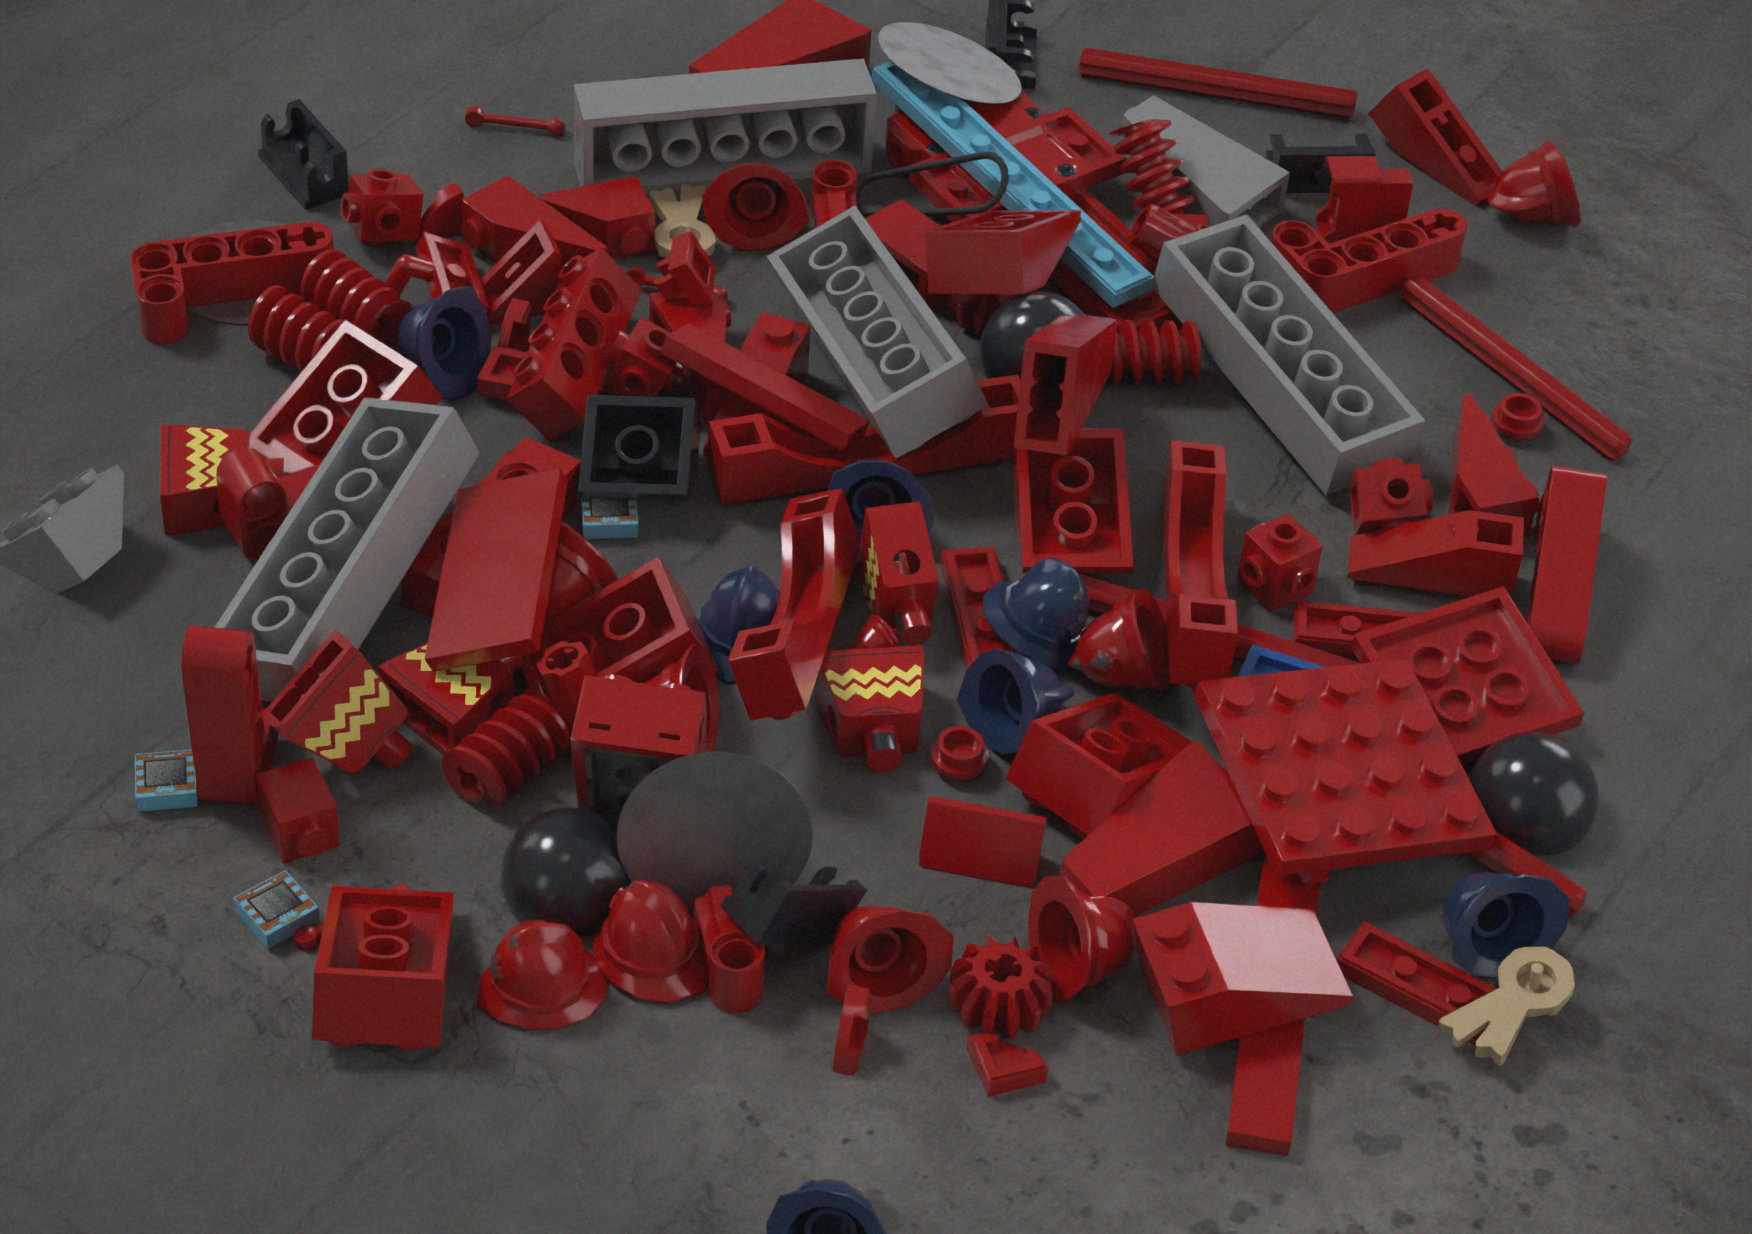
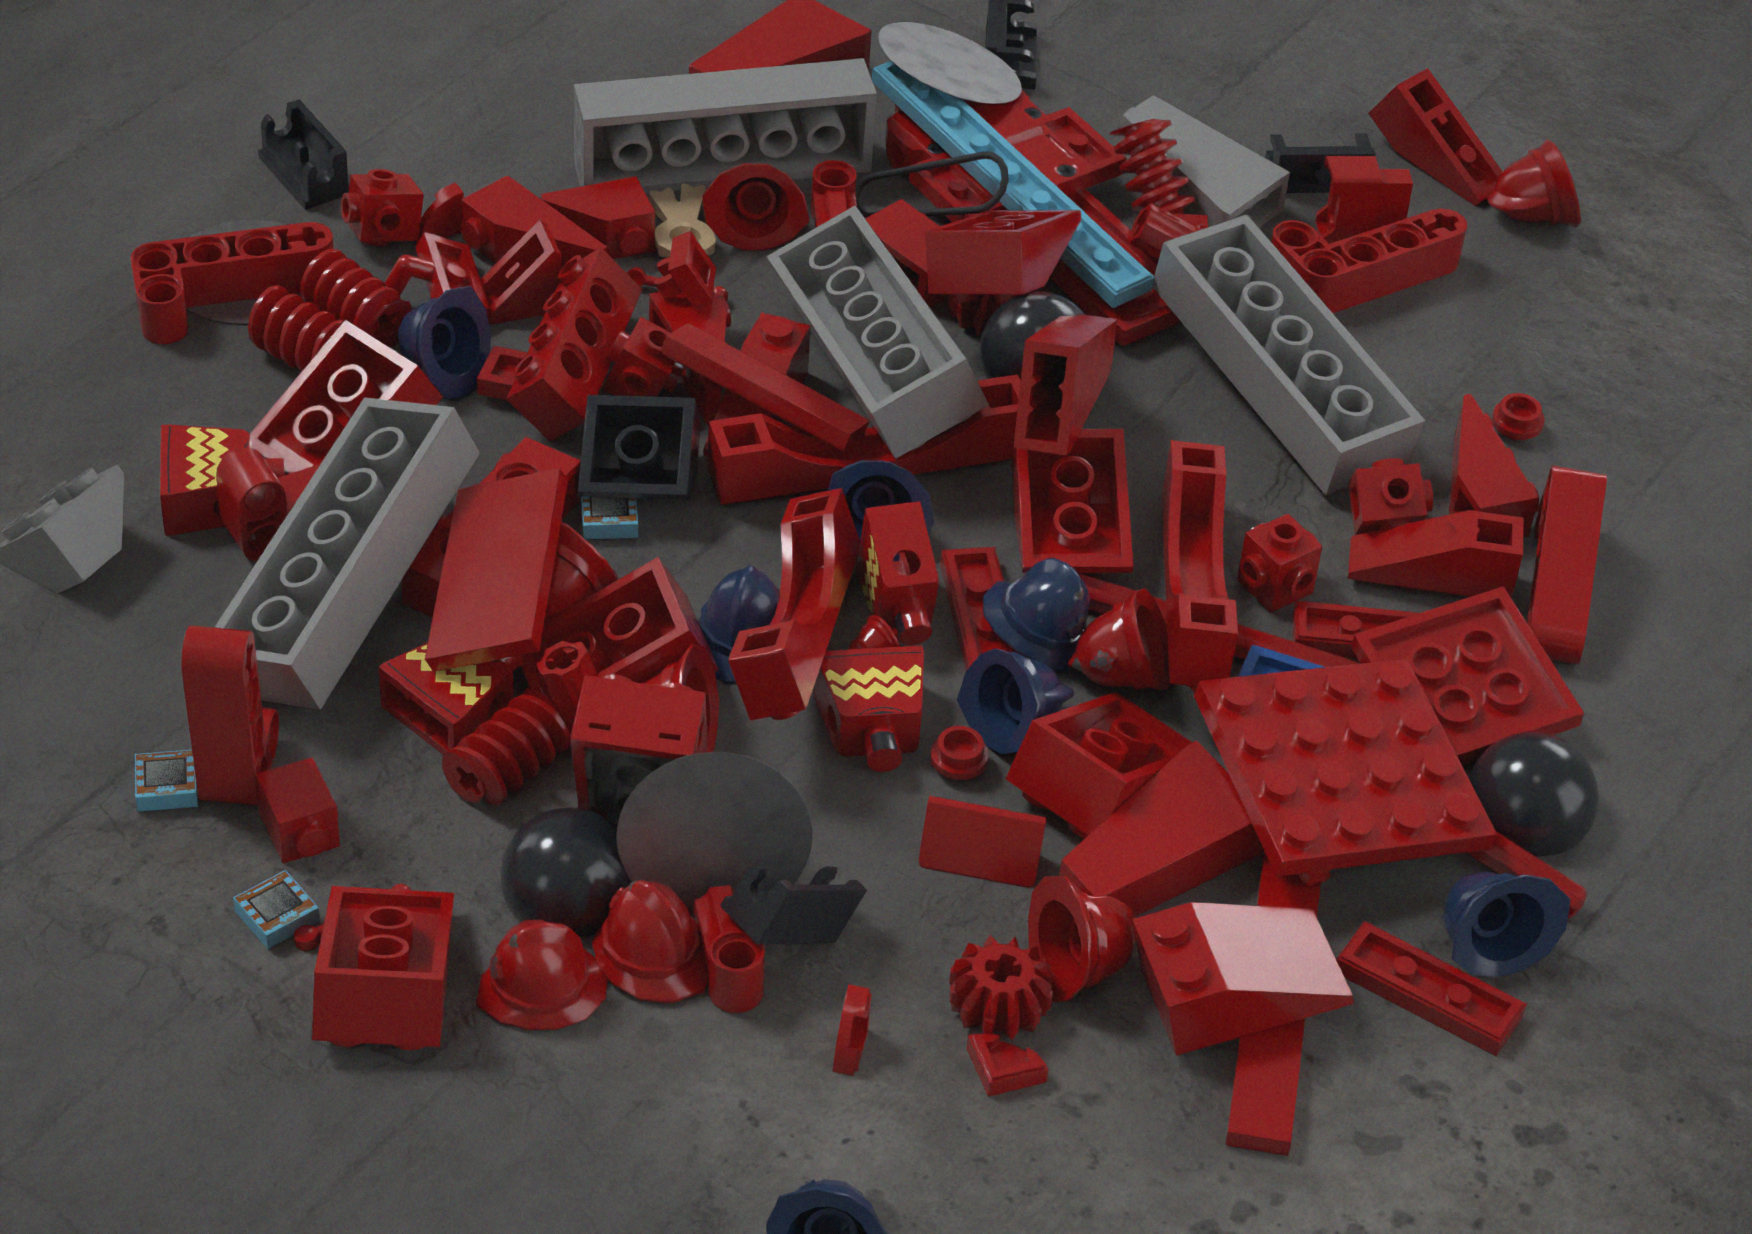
(341, 709): red torso -> none
(476, 117): red hinge -> none
(516, 326): red tile -> none
(892, 953): red piece -> none
(1156, 351): red piece -> none
(1218, 82): red axle -> none
(1517, 368): red axle -> none
(1530, 985): tan piece -> none

